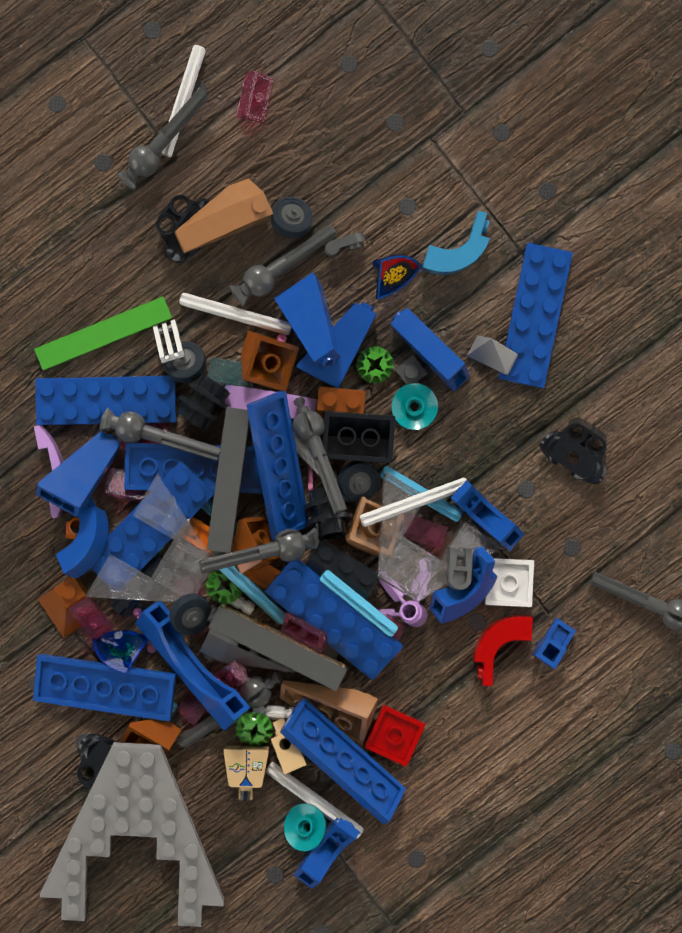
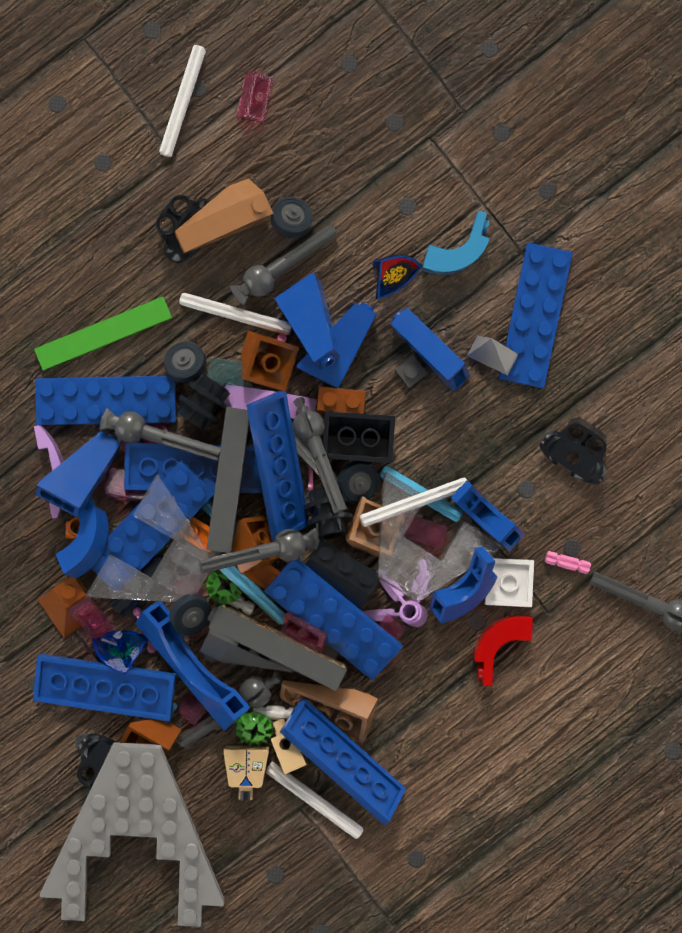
(144, 159): dark grey piece -> none
(166, 329): white tile -> none
(232, 674): clear pink plate -> none
(296, 827): teal dish -> none
(317, 861): blue arch -> none
(351, 241): dark grey plate -> none
(358, 603): medium azure axle -> none
(363, 364): bright green gear -> none
(394, 735): red plate -> none
(417, 394): teal dish -> none
(459, 576): dark grey plate -> none
(554, 643): blue brick -> none
(567, 562): none -> bright pink axle

